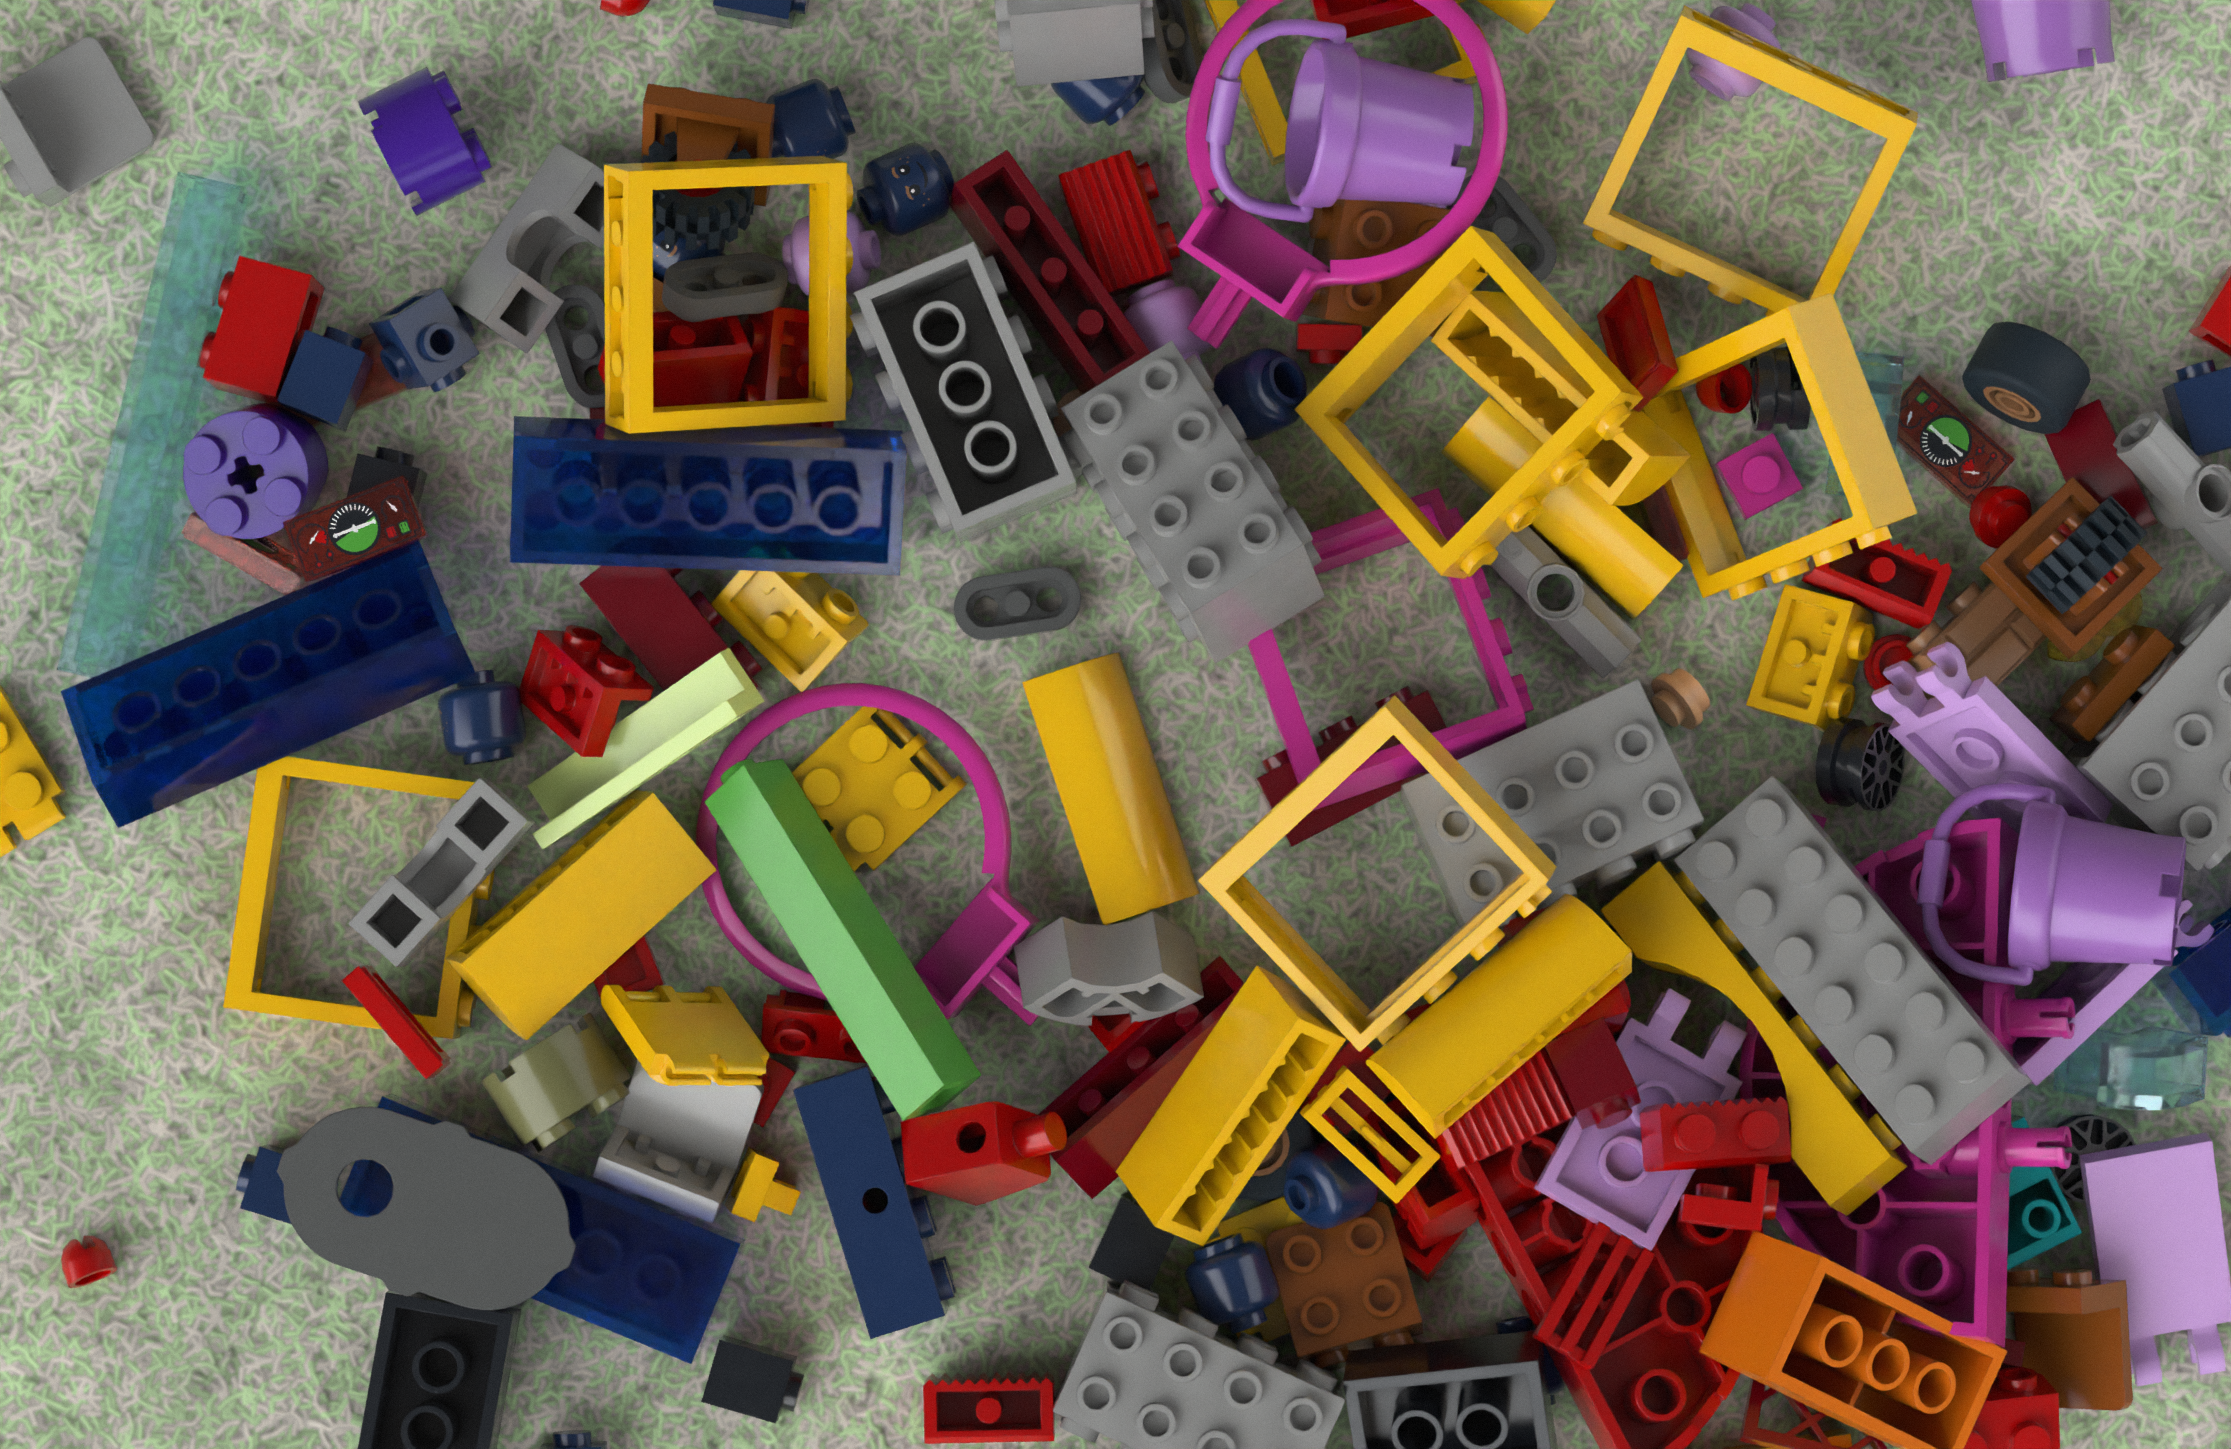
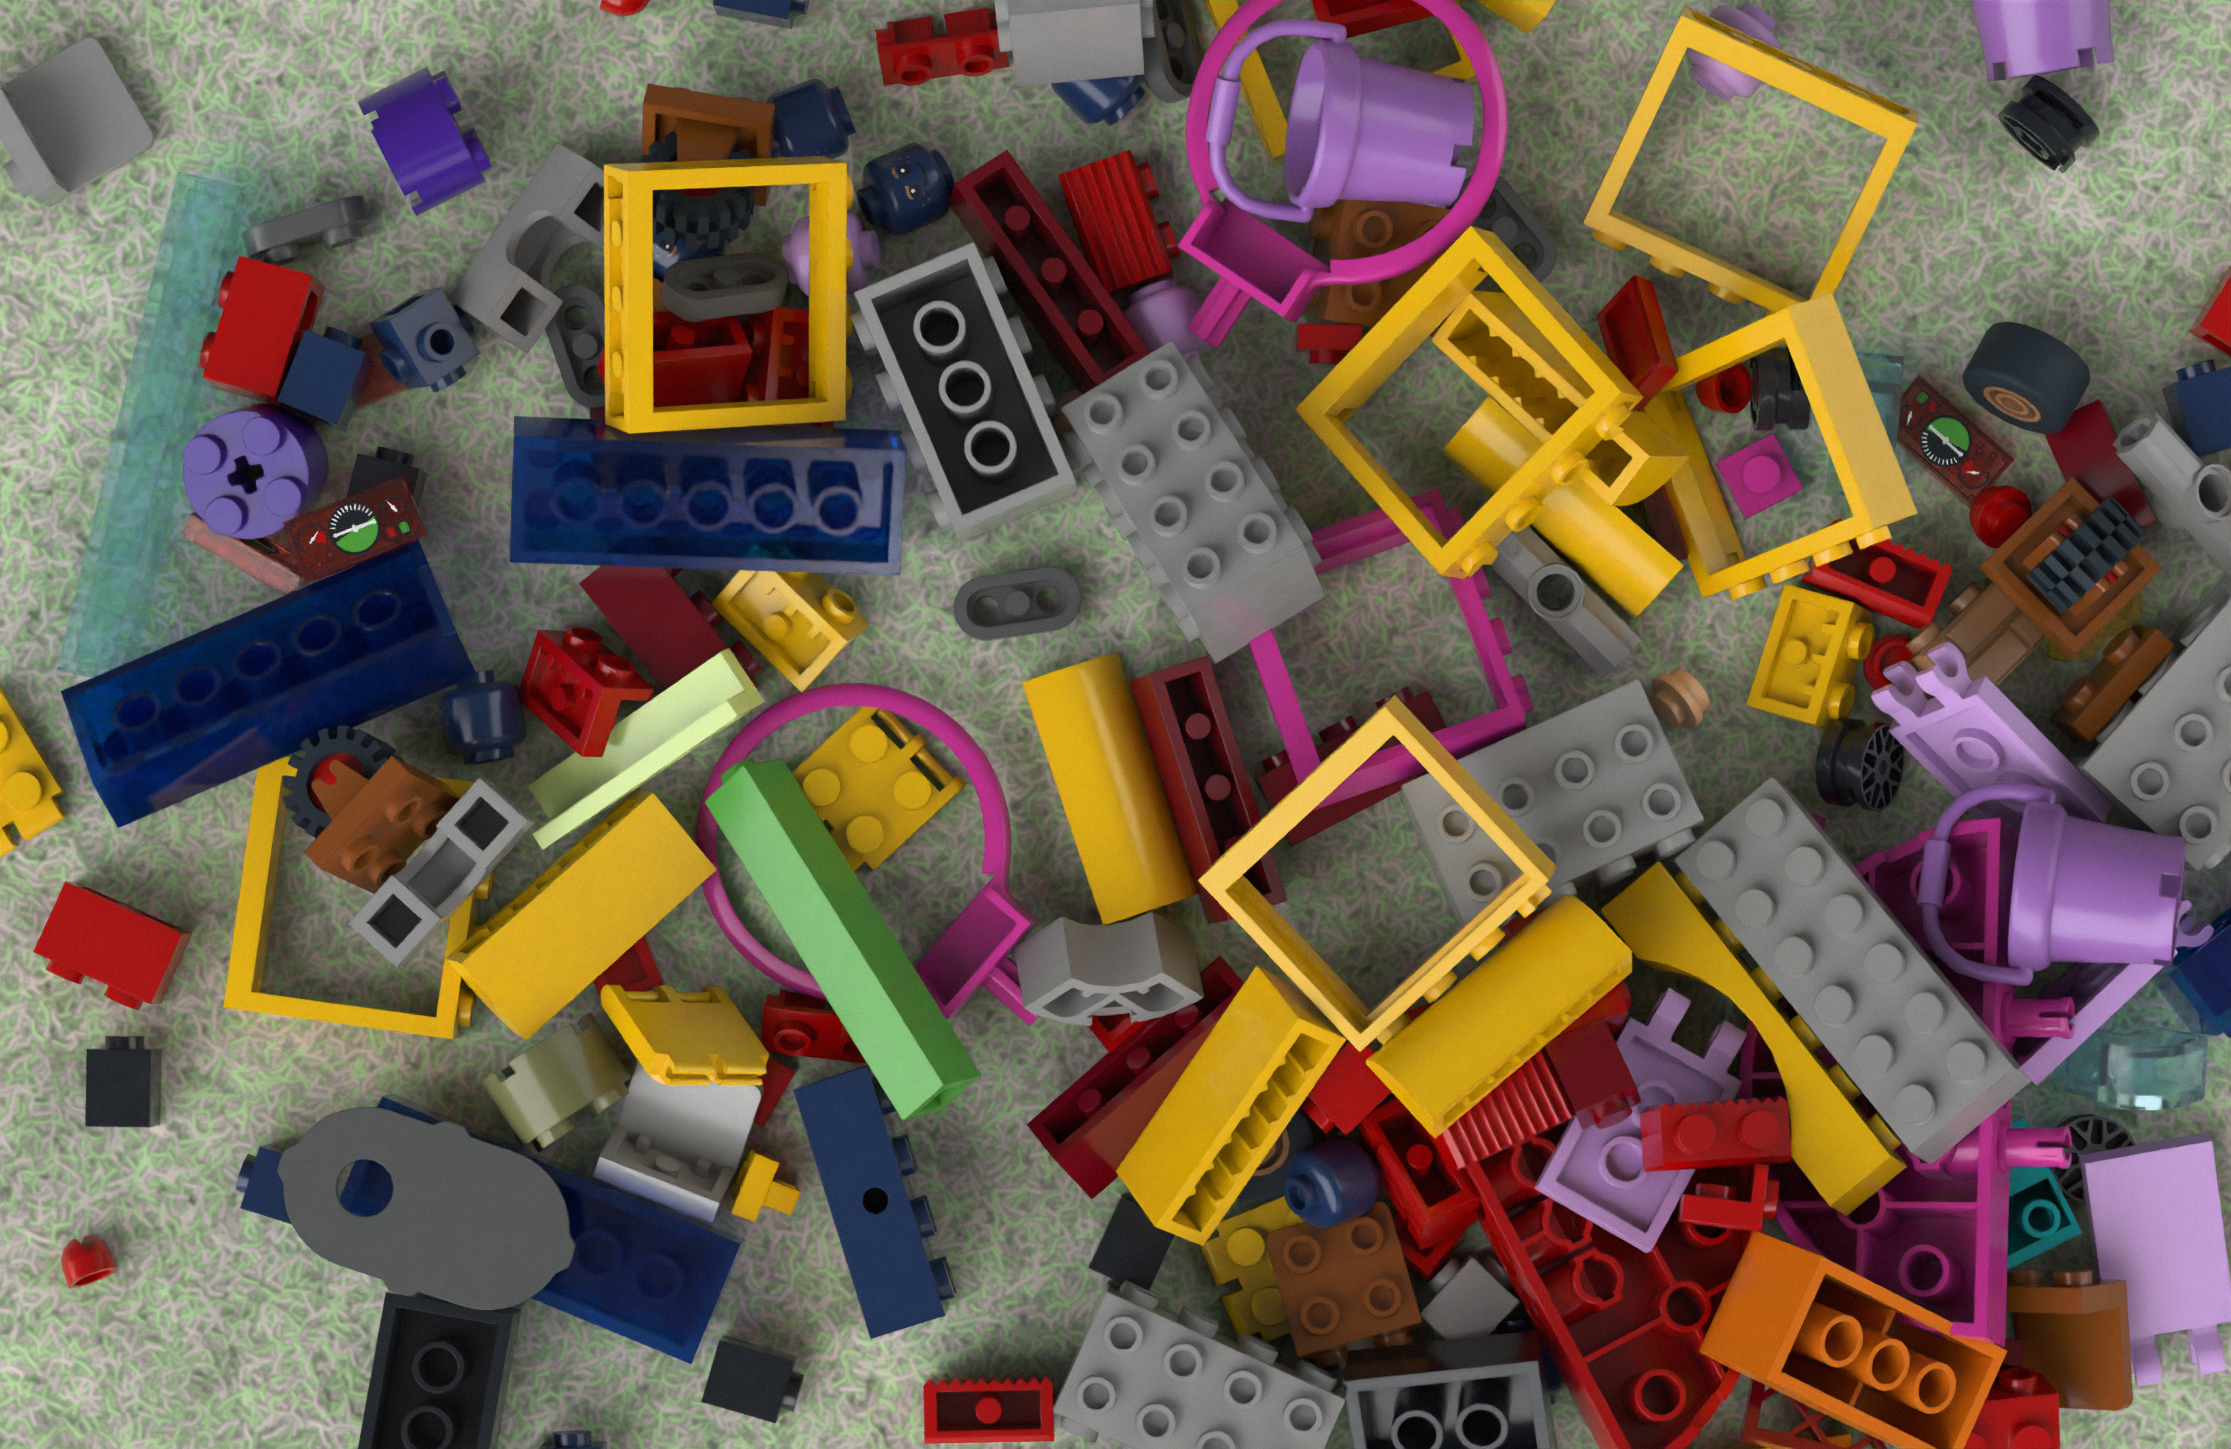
(112, 945): none -> red brick
(123, 1084): none -> black brick
(332, 222): none -> dark grey plate
(362, 805): none -> dark orange plate
(397, 1021): red tile -> none
(913, 55): none -> red hinge
(980, 1151): red torso -> none
(1202, 774): none -> dark red brick
(1232, 1282): dark blue head -> none
(1262, 391): dark blue head -> none
(1329, 1097): yellow tile -> none
(1468, 1298): none -> light grey brick
(1621, 1248): red tile -> none
(2048, 123): none -> black wheel

